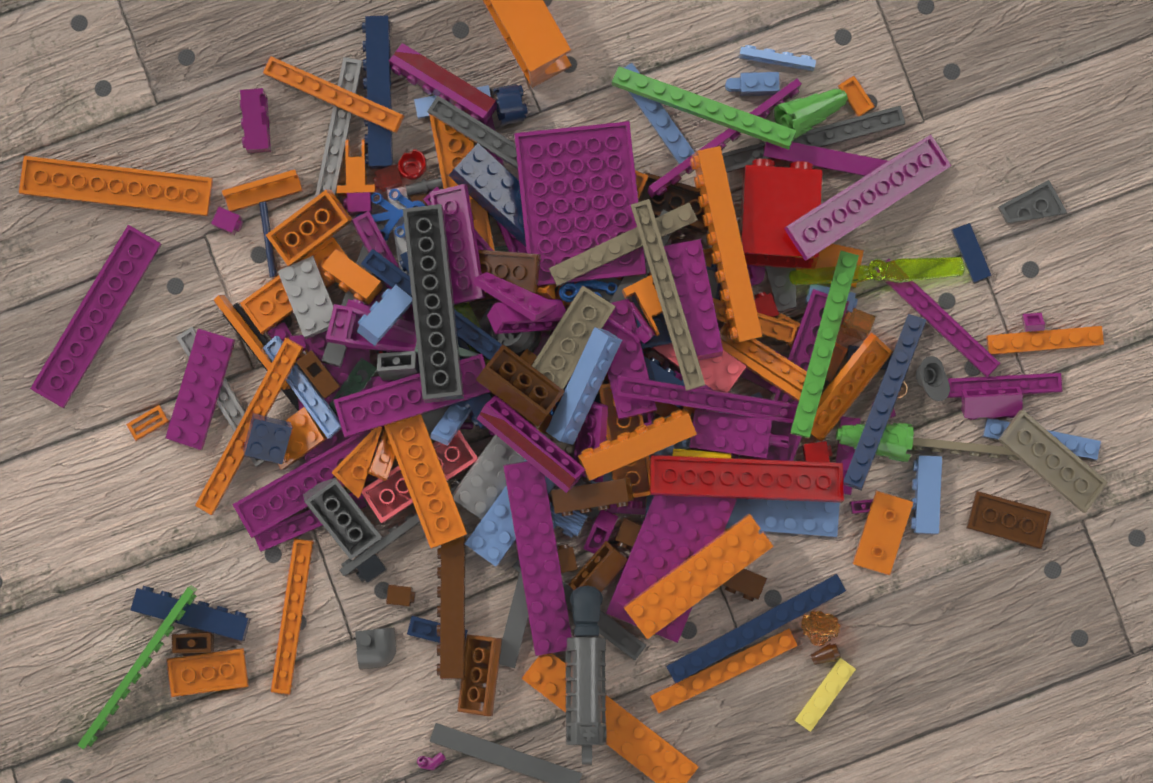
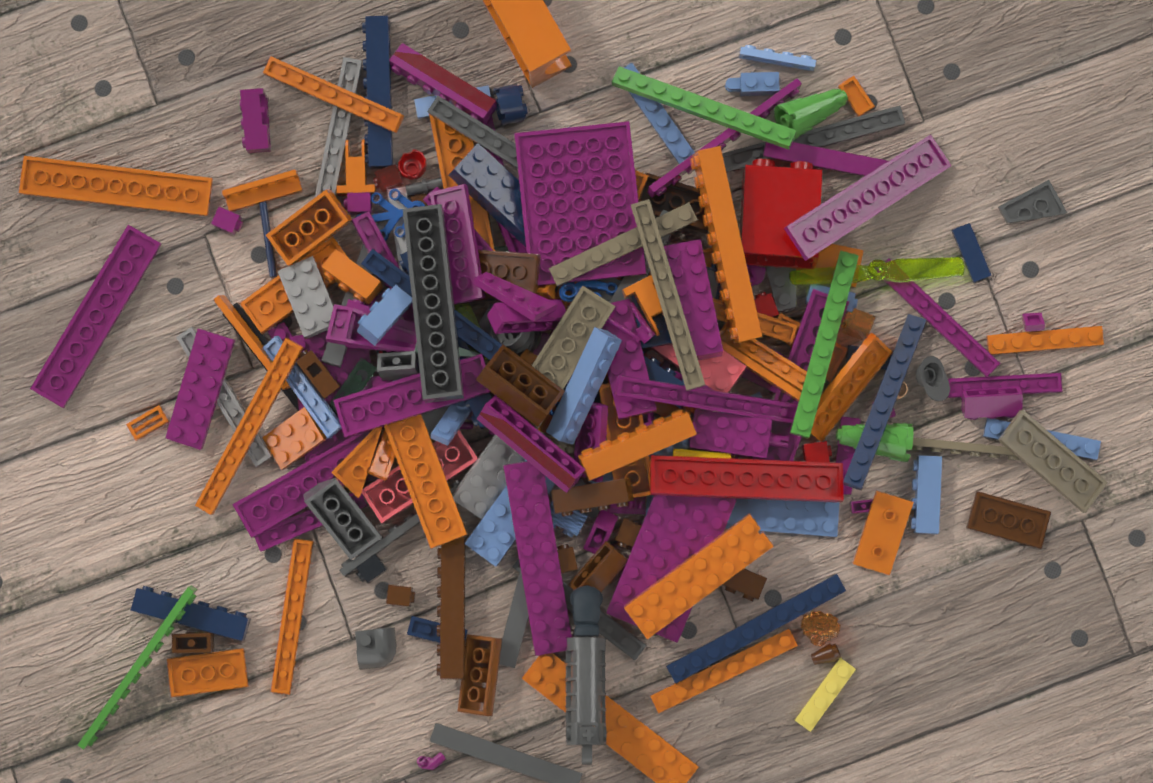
(267, 438): dark blue brick -> none

